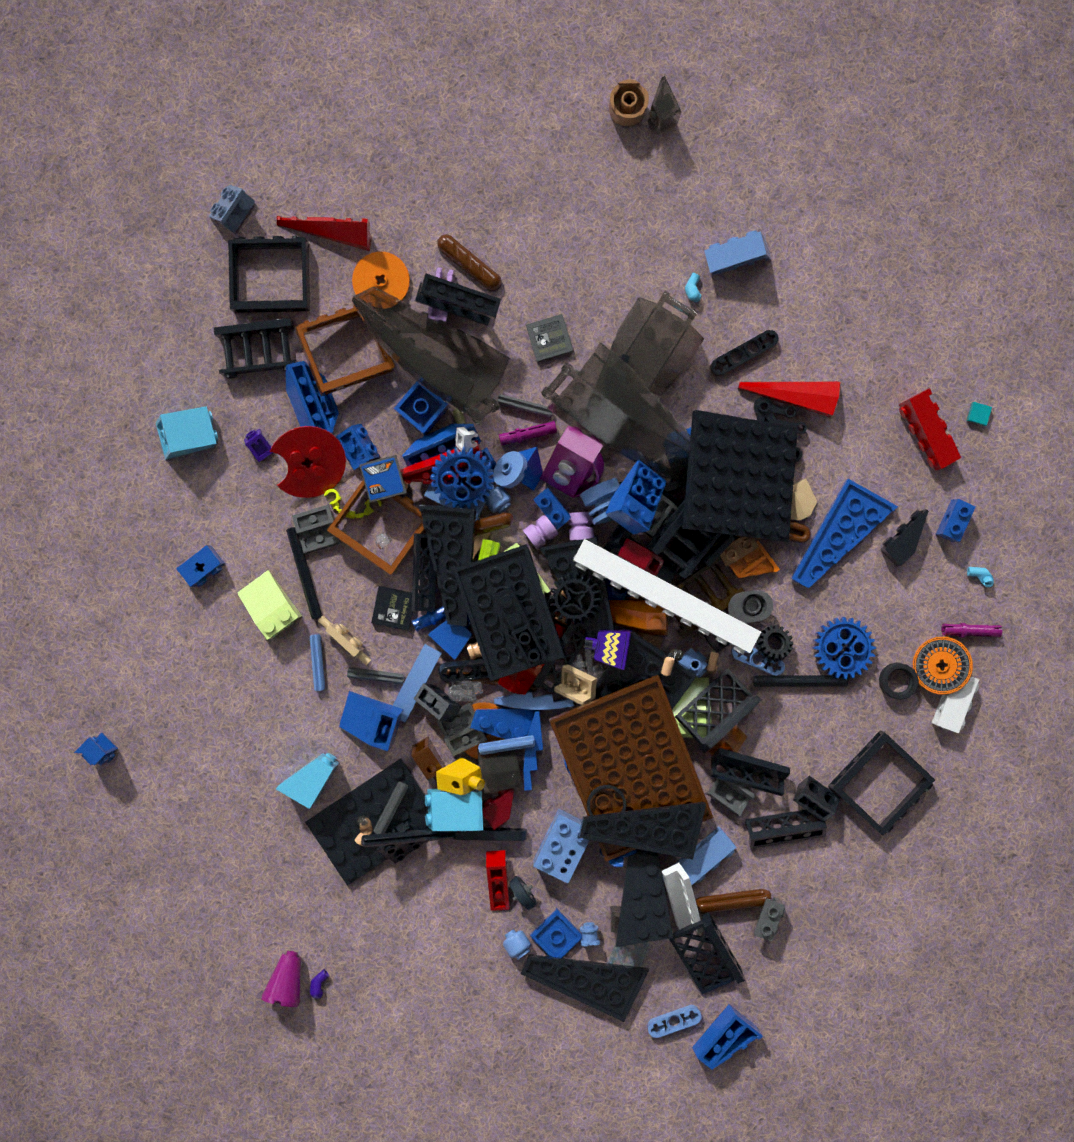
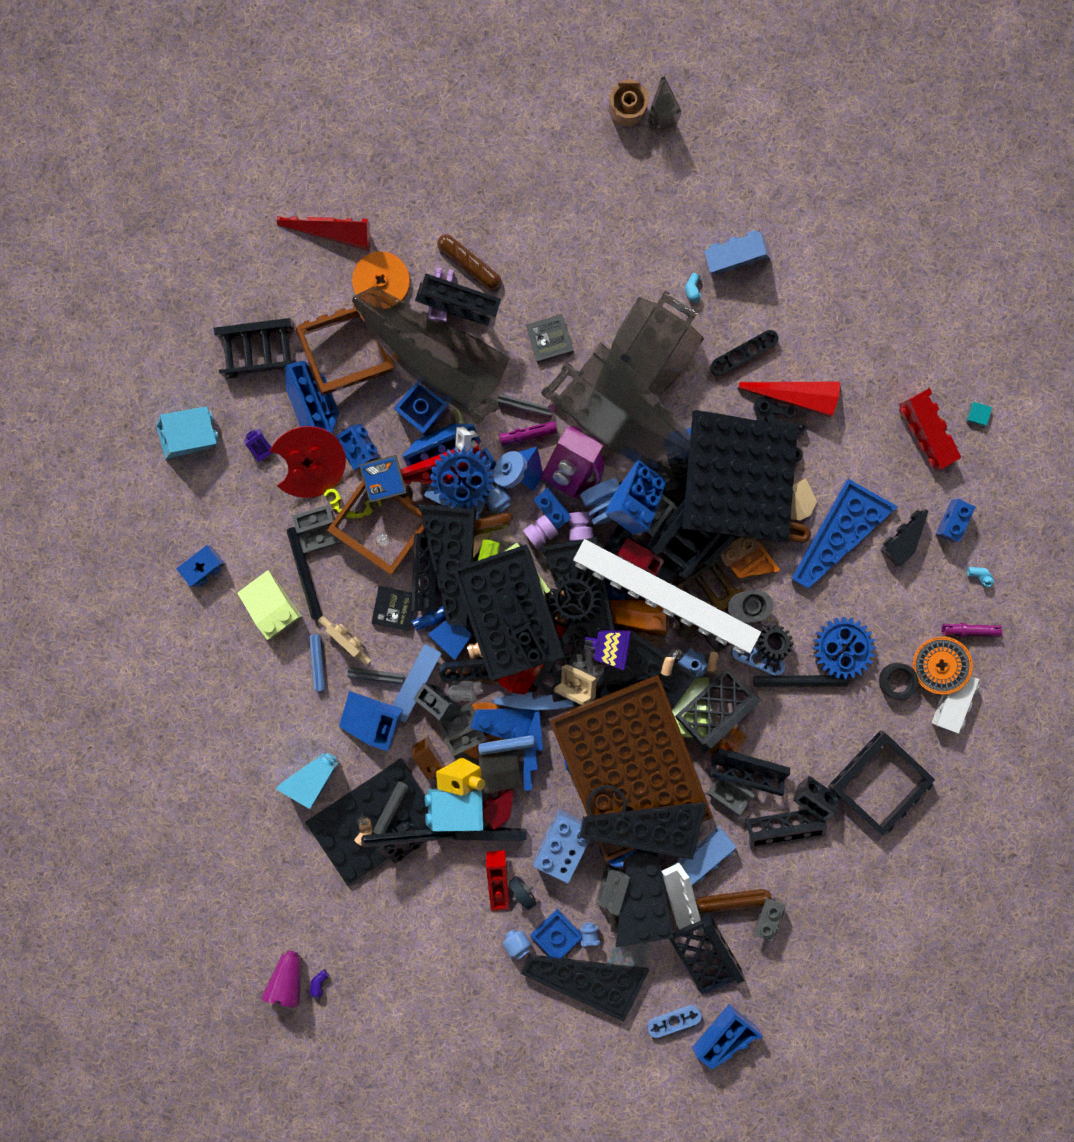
(97, 750): blue window -> none
(231, 207): sand blue bracket -> none
(260, 242): black window -> none
(612, 889): none -> dark grey slope

